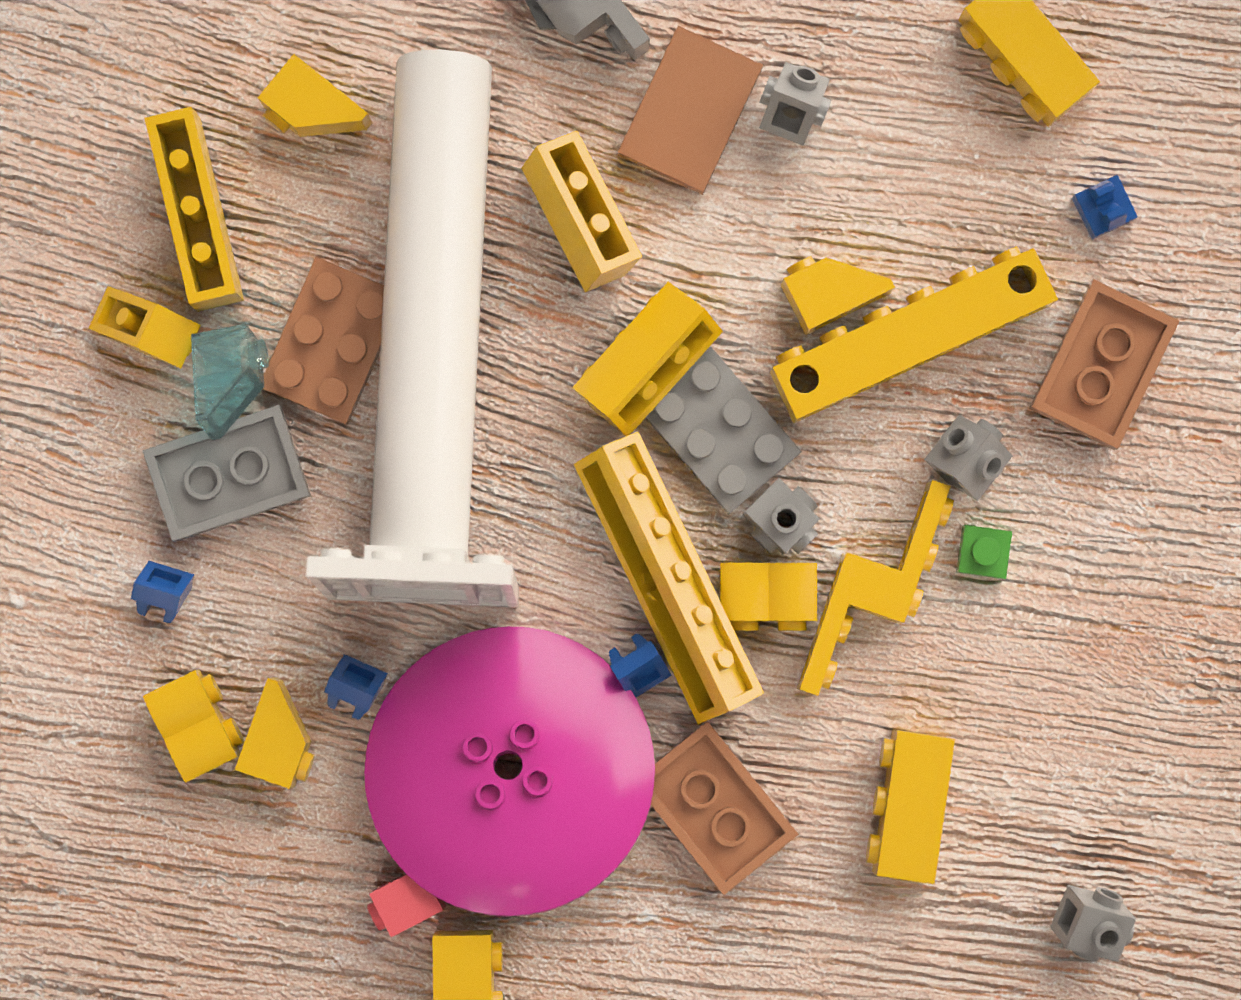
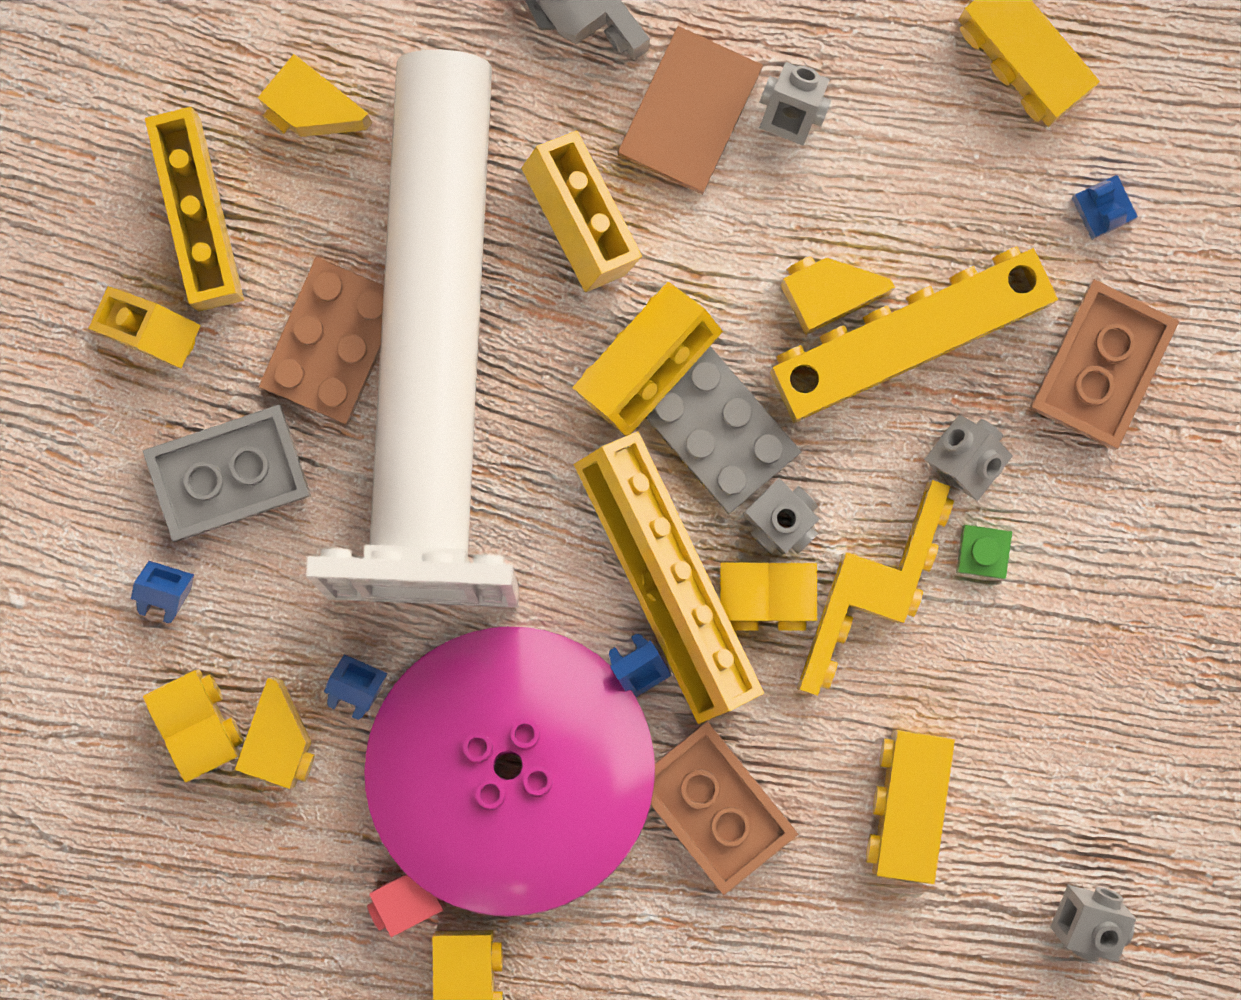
(226, 375): clear light blue slope -> none

